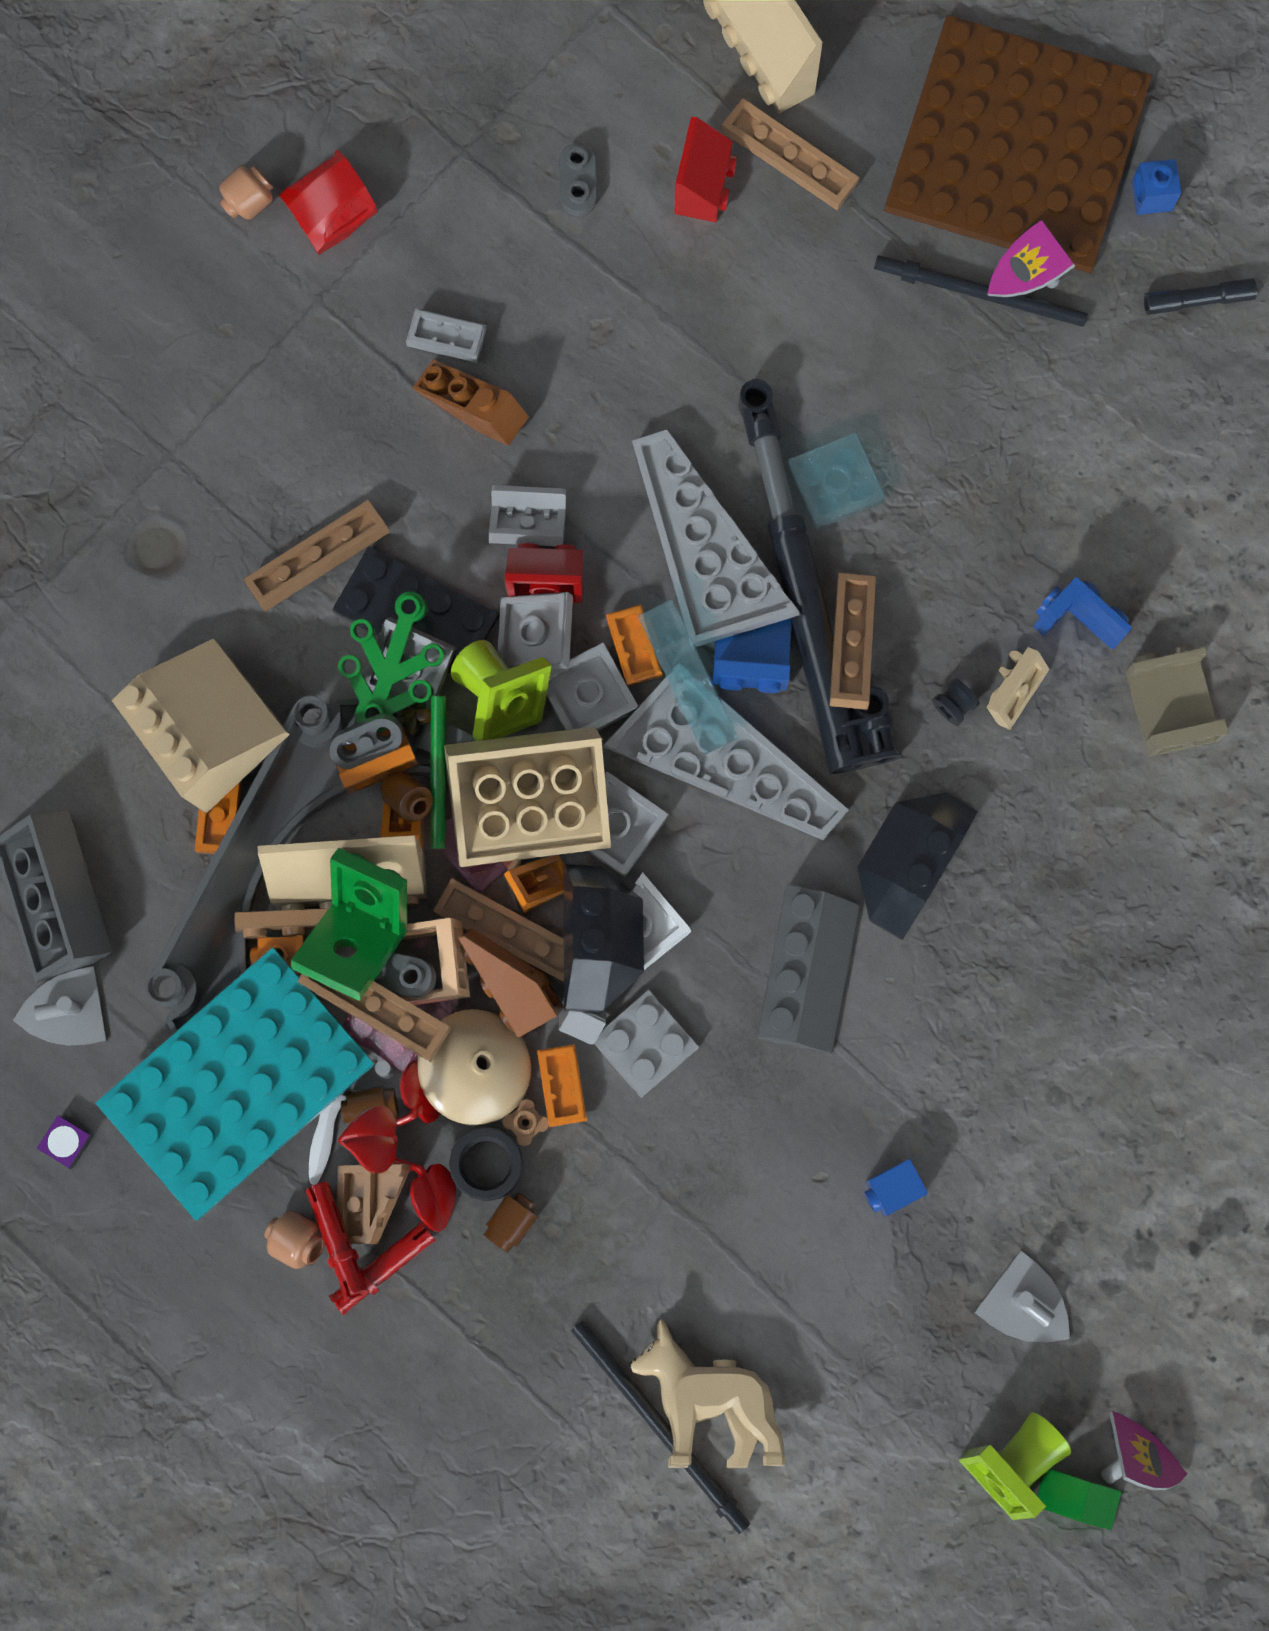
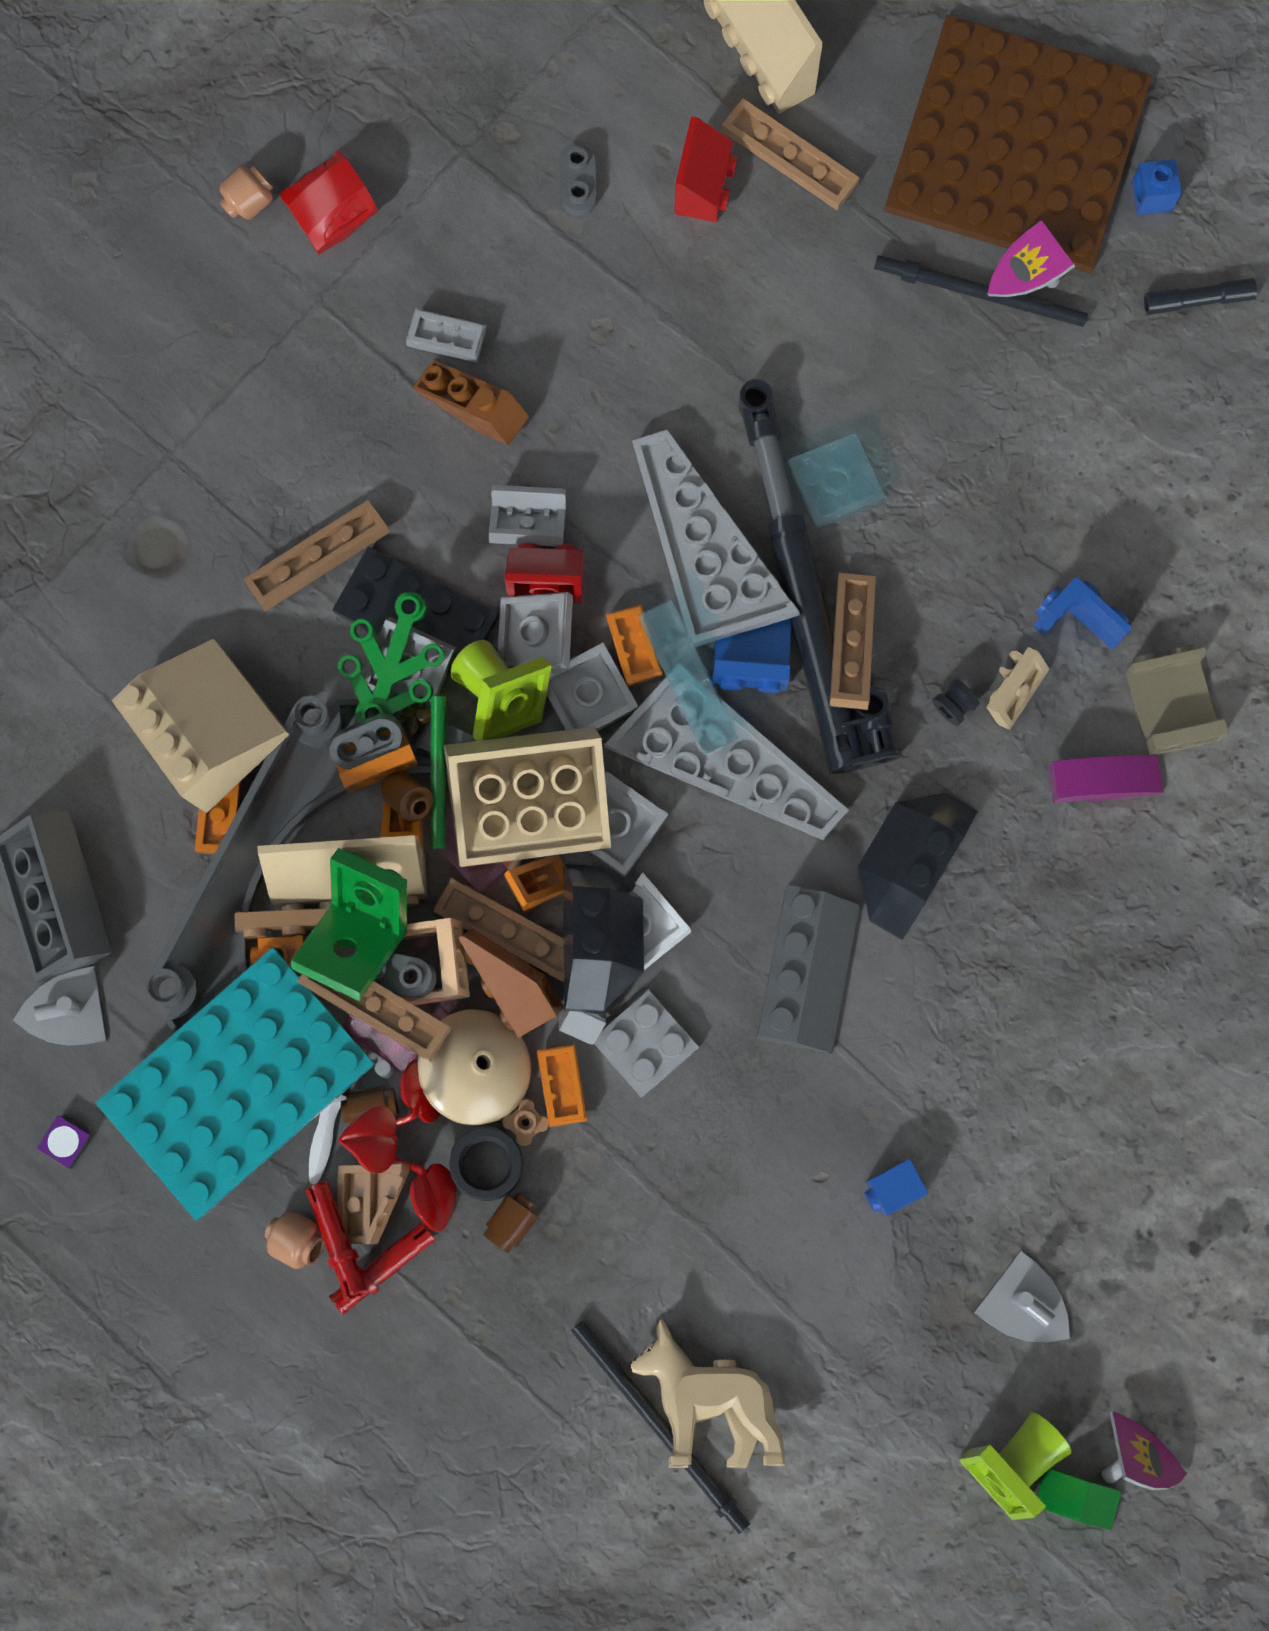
(1104, 778): none -> magenta slope

